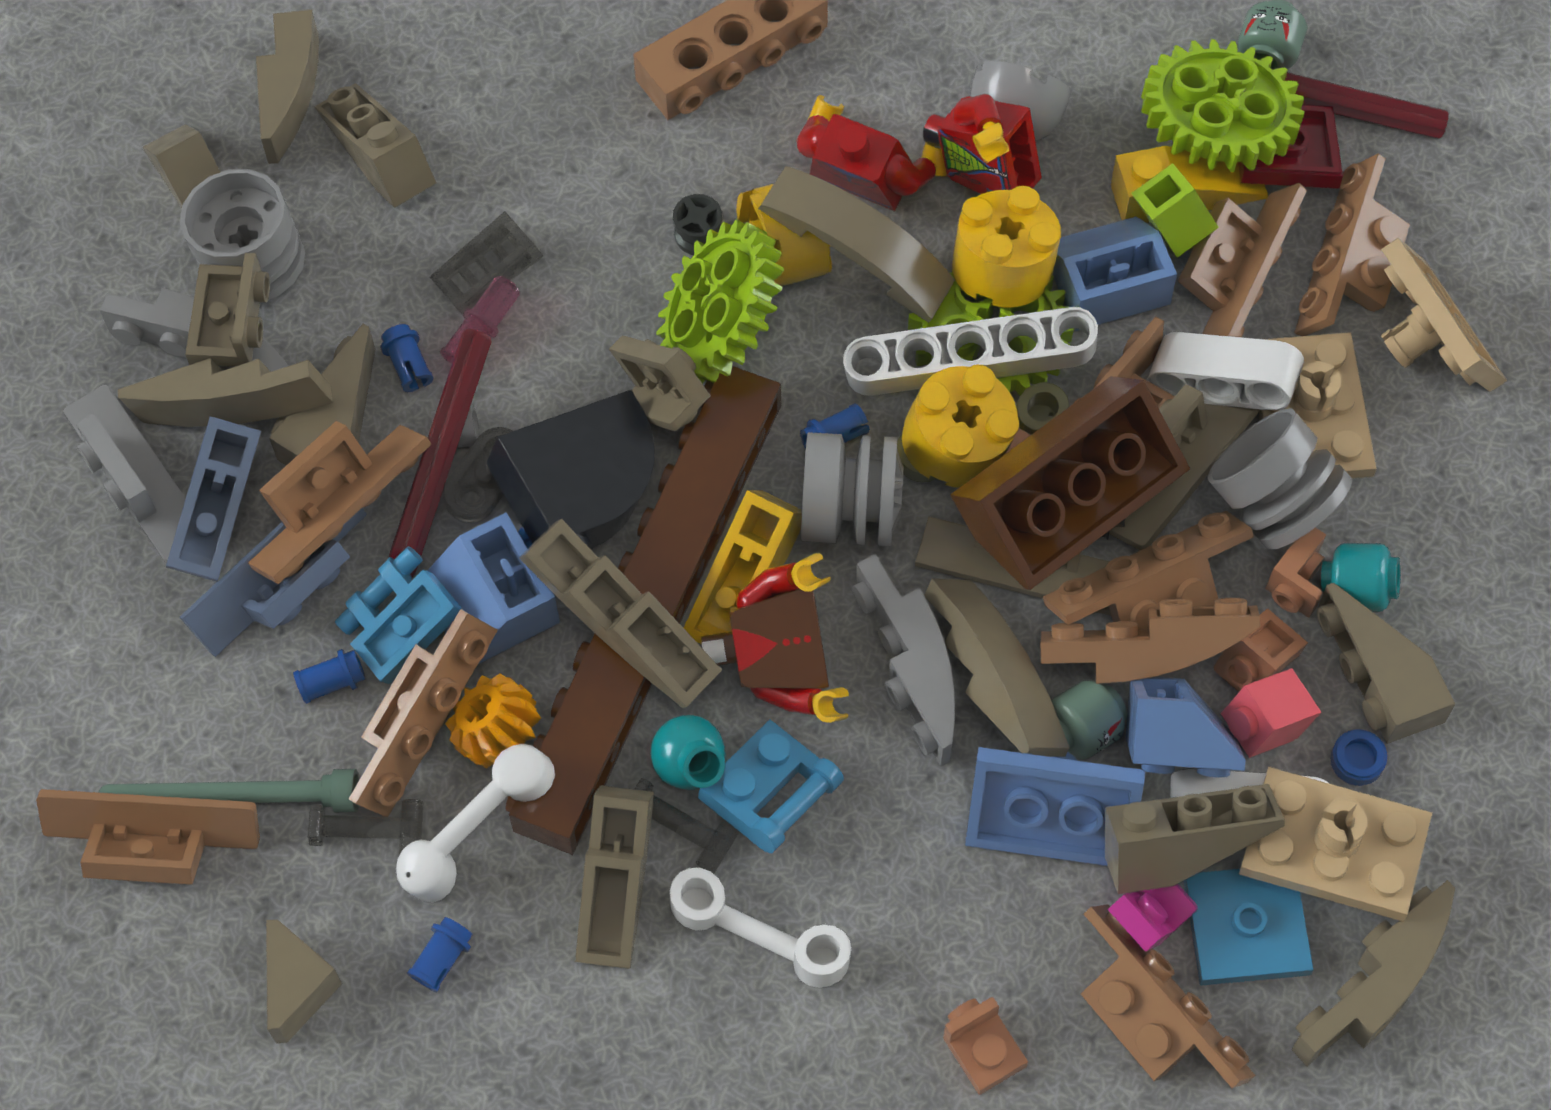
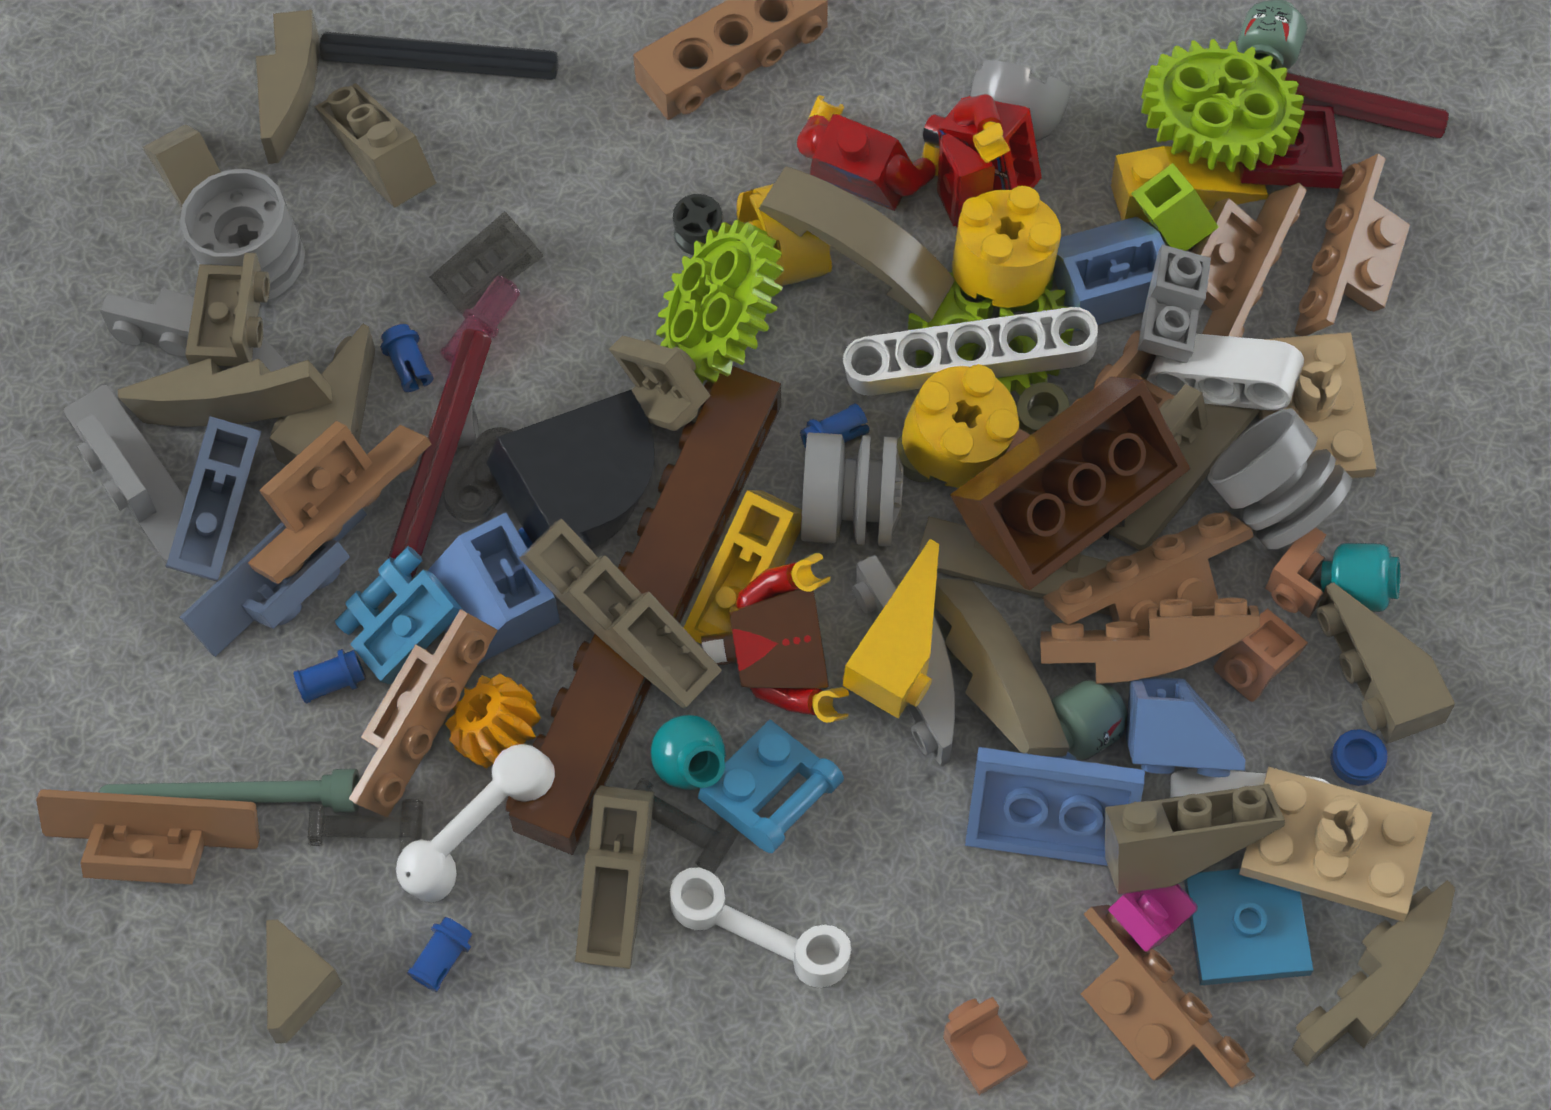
(439, 55): none -> black axle
(895, 652): none -> yellow slope
(961, 176): none -> red slope
(1174, 303): none -> light grey slope
(1270, 712): coral brick -> none
(1434, 321): tan plate -> none

